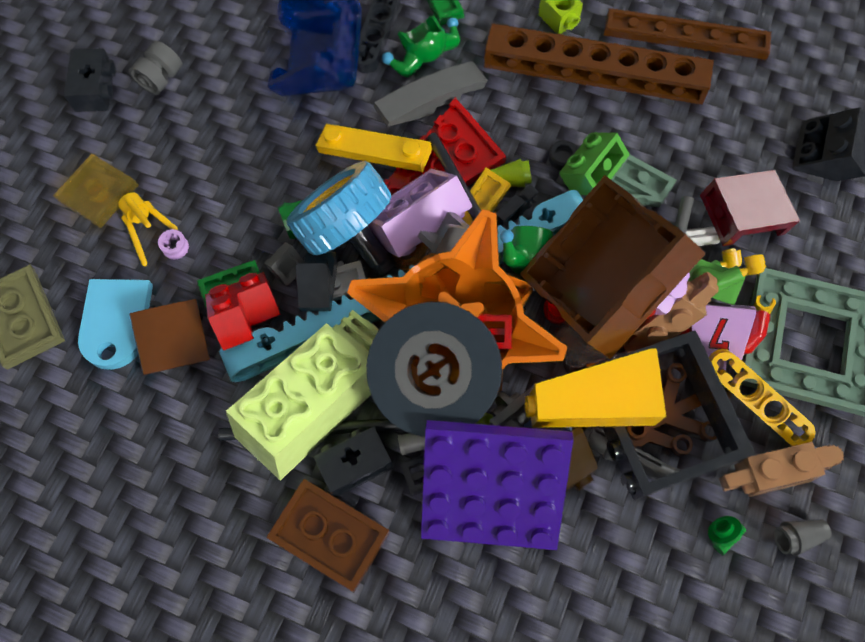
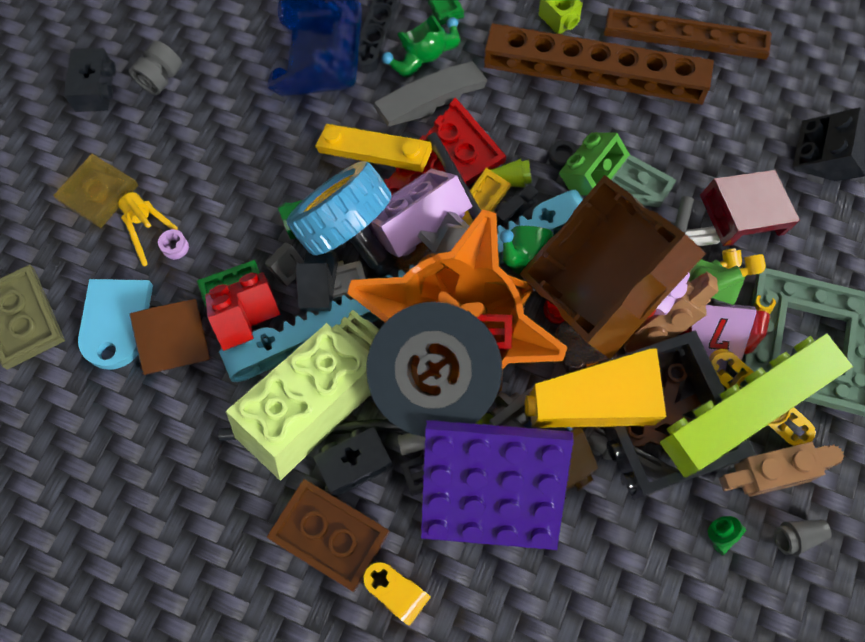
(401, 594): none -> yellow piece
(755, 405): none -> lime brick

